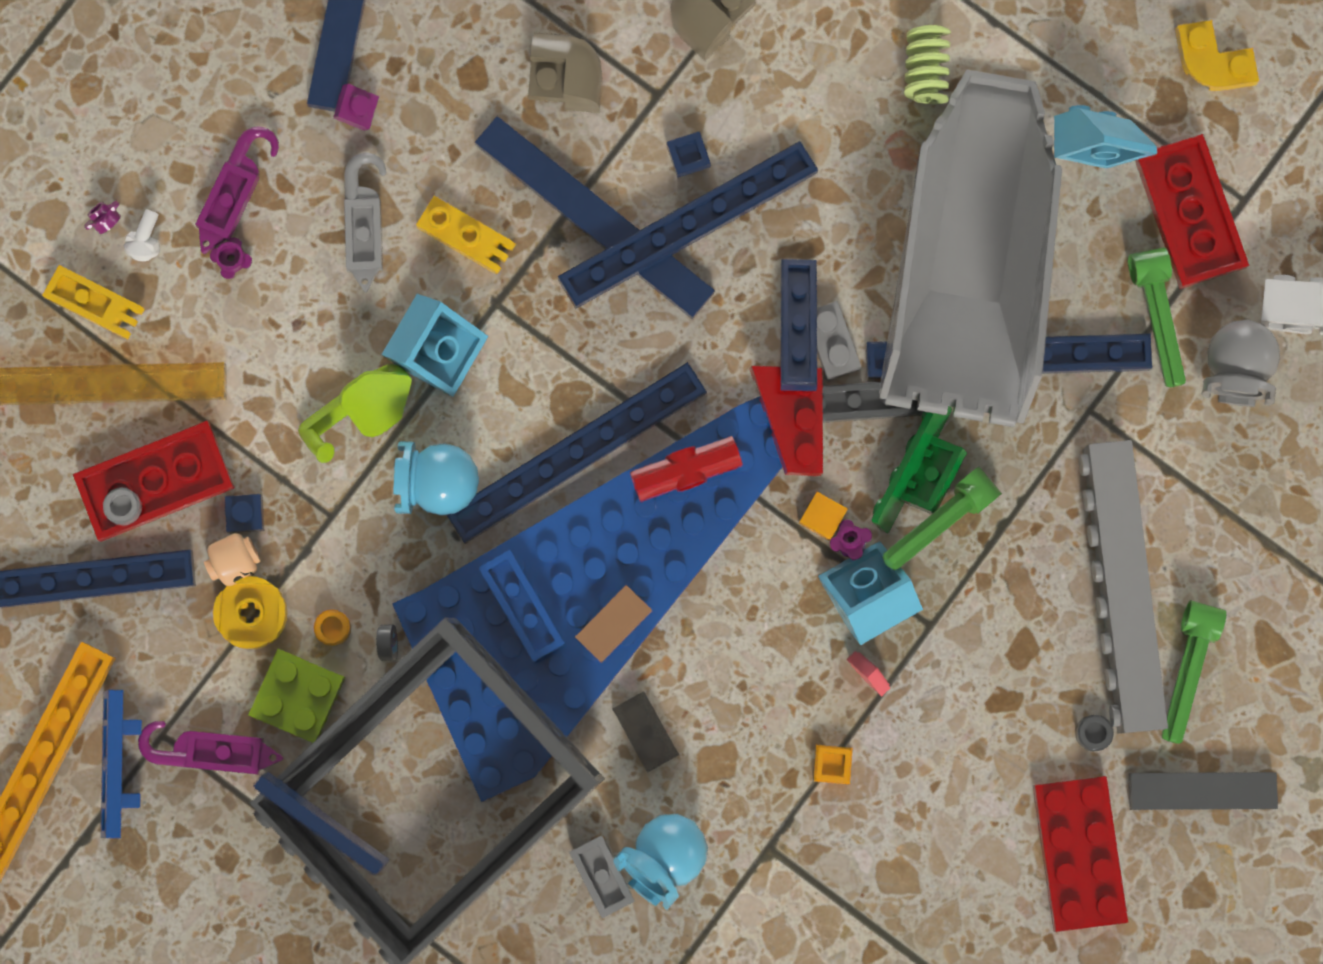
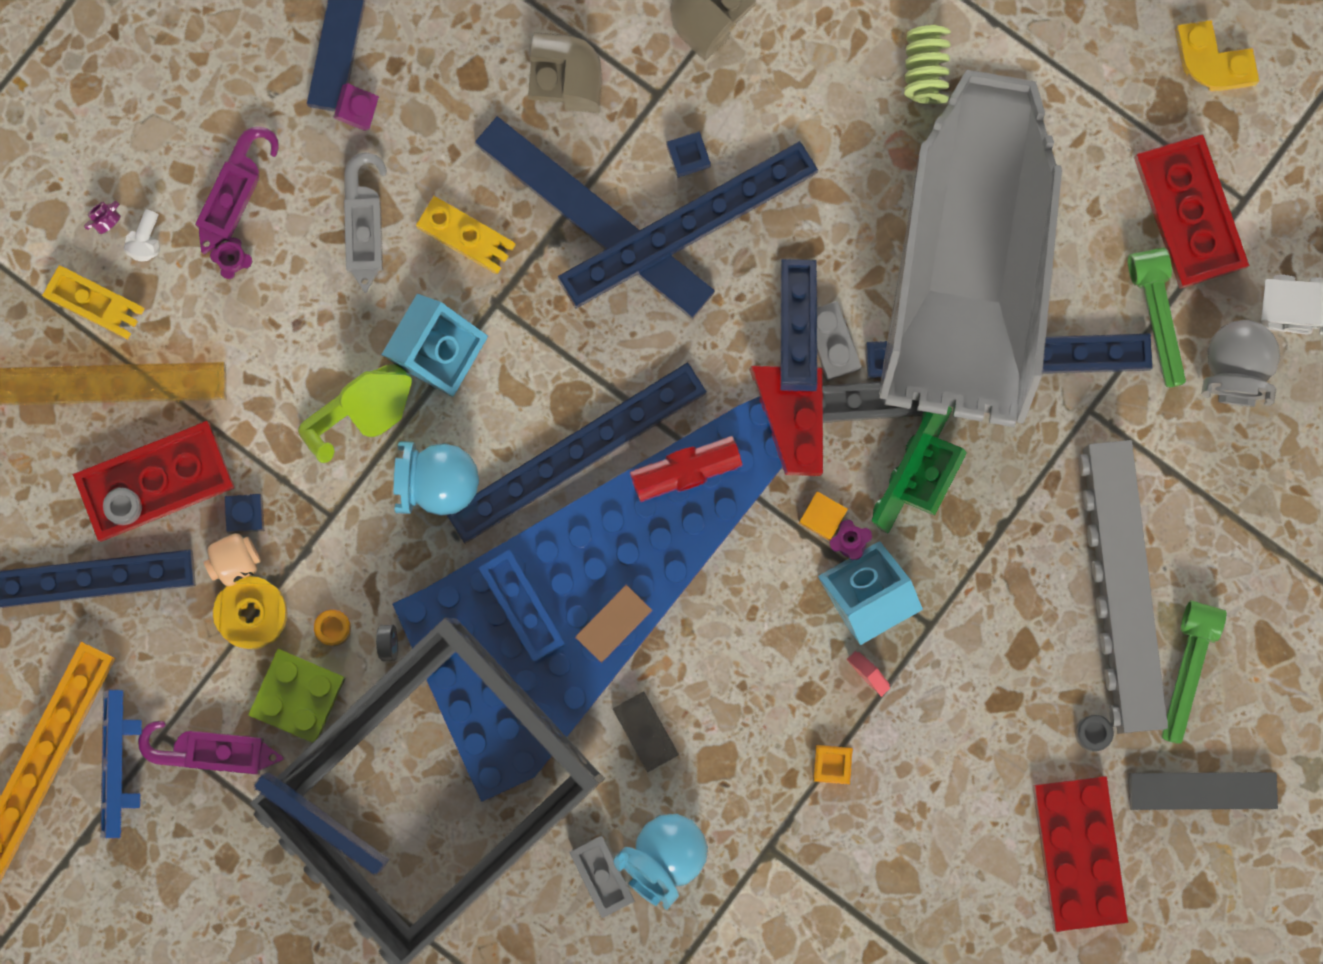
(971, 496): bright green axle -> none
(1099, 138): medium azure slope -> none

